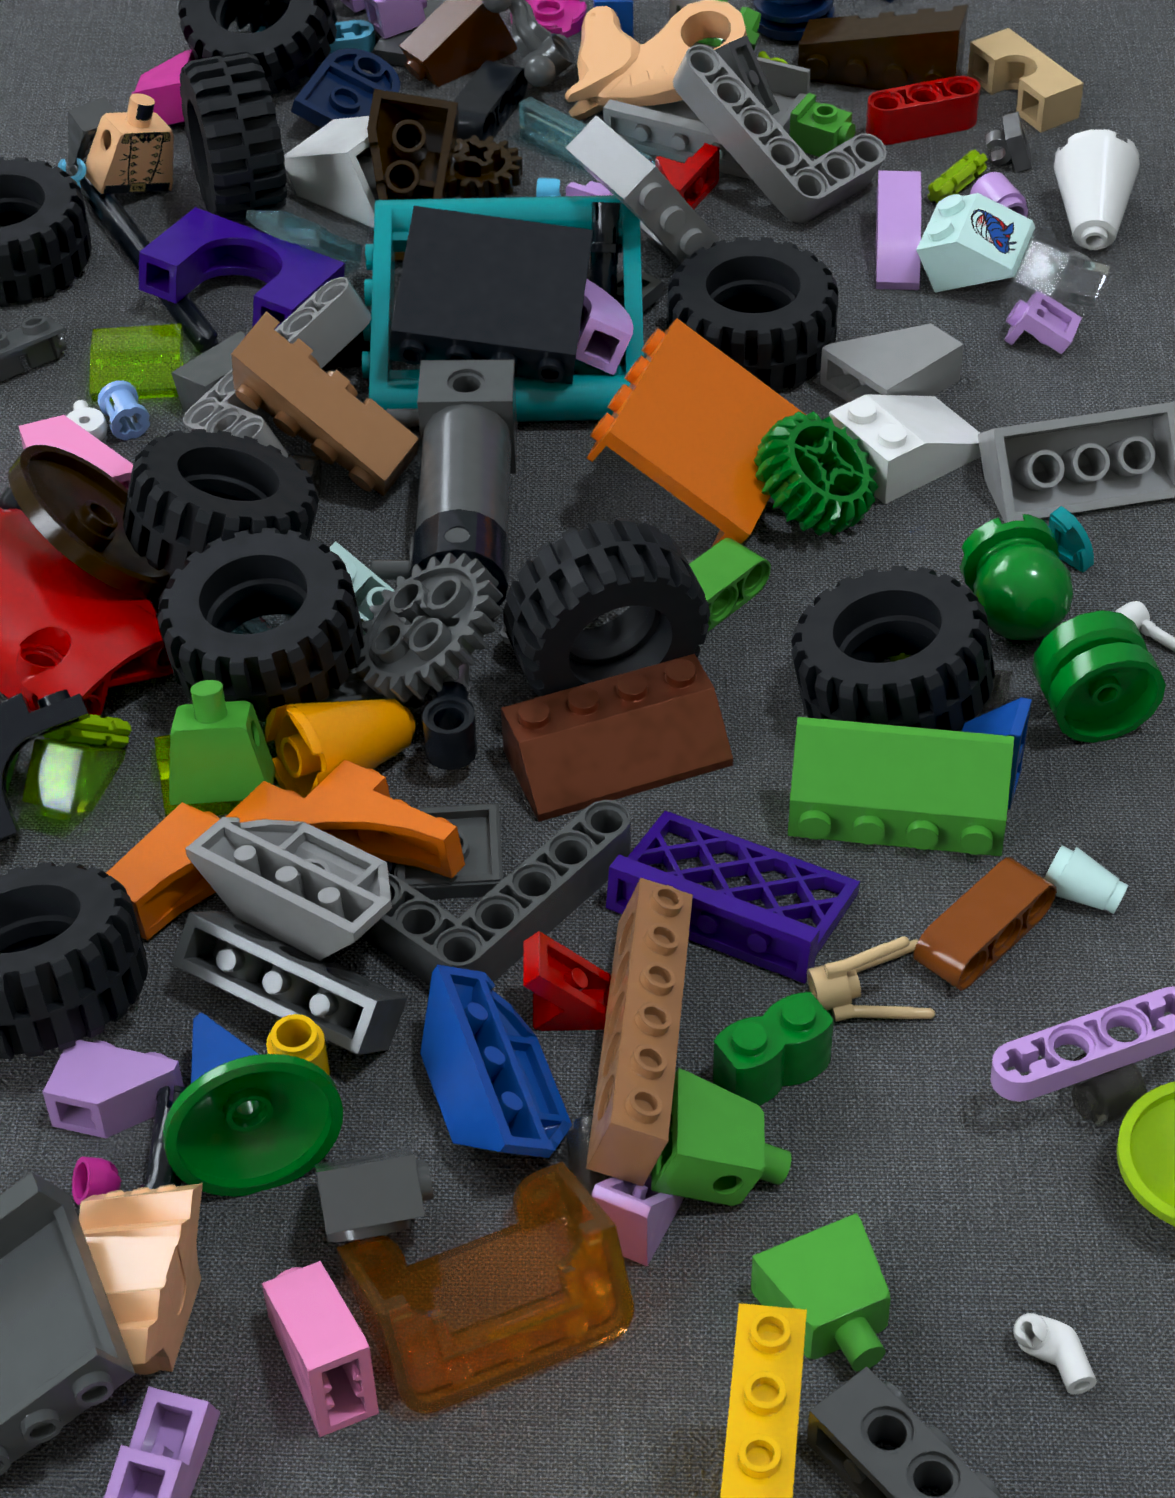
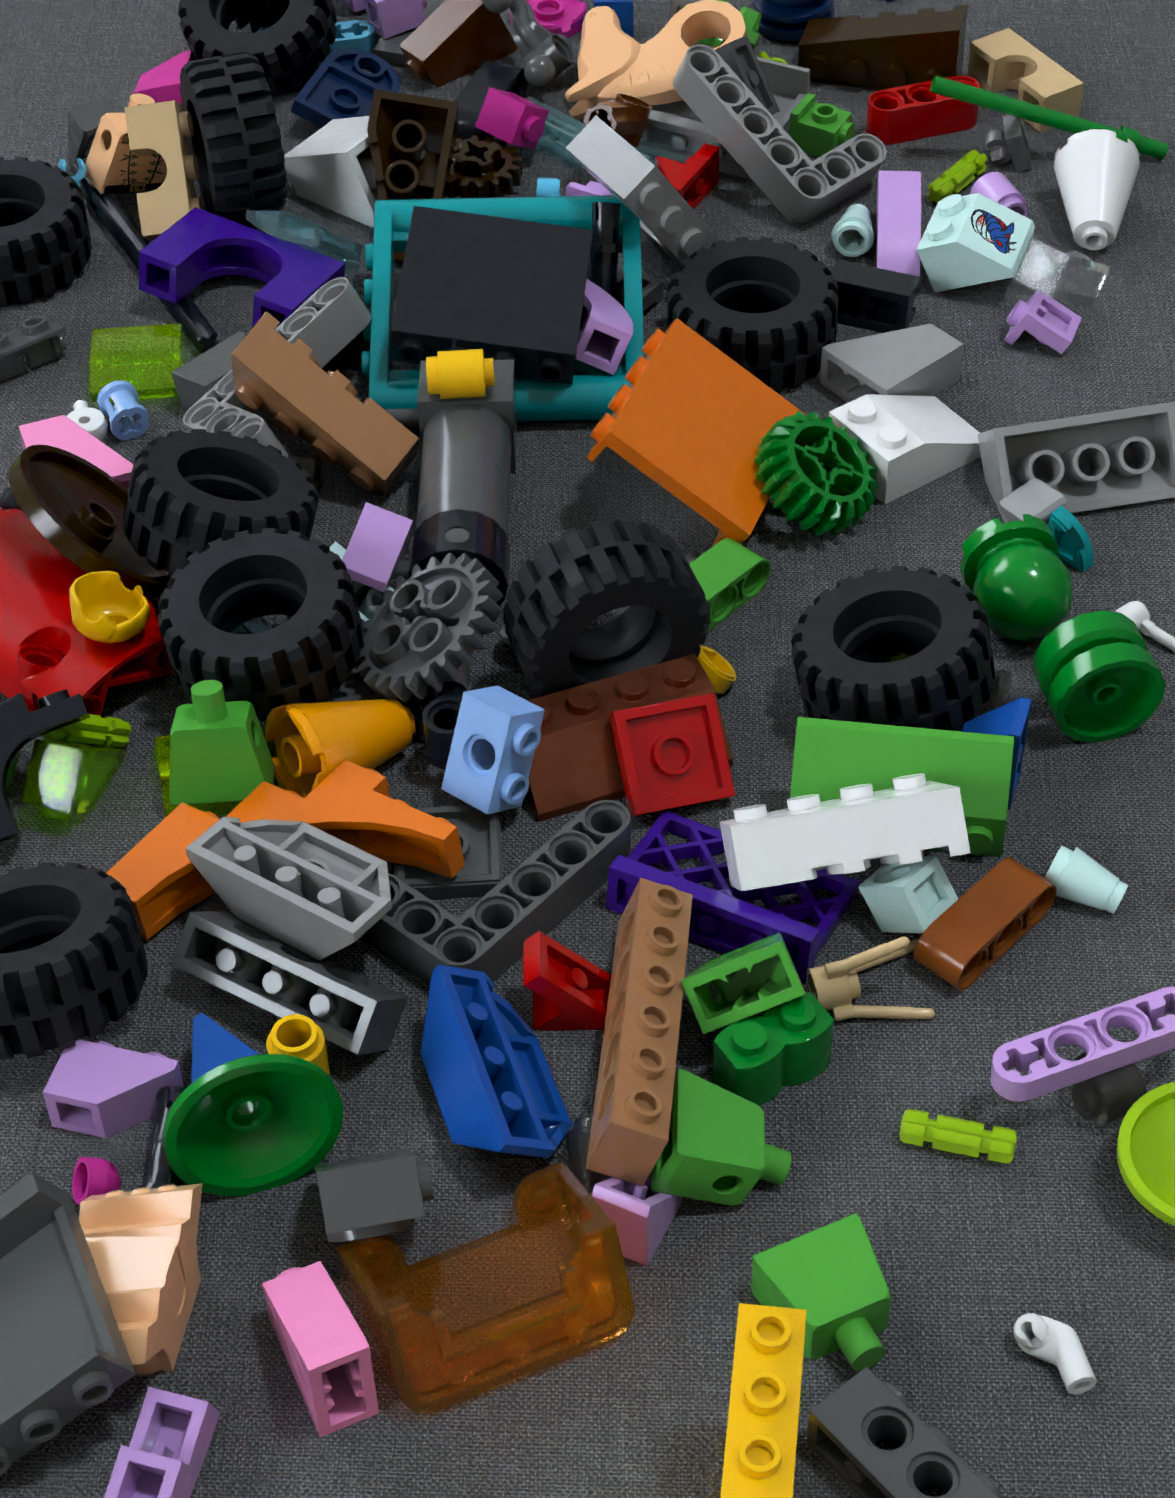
(106, 608): none -> yellow hair
(164, 131): none -> tan arch
(377, 546): none -> lavender slope
(459, 374): none -> yellow brick
(492, 749): none -> light blue brick
(512, 118): none -> dark pink brick
(624, 115): none -> reddish brown piece
(672, 754): none -> red plate
(717, 669): none -> yellow tile
(744, 983): none -> bright green torso
(843, 832): none -> white wedge
(854, 231): none -> light aqua cone
(875, 296): none -> black hinge
(908, 895): none -> light aqua brick
(958, 1136): none -> lime axle
(1033, 499): none -> light grey slope
(1041, 114): none -> green bar

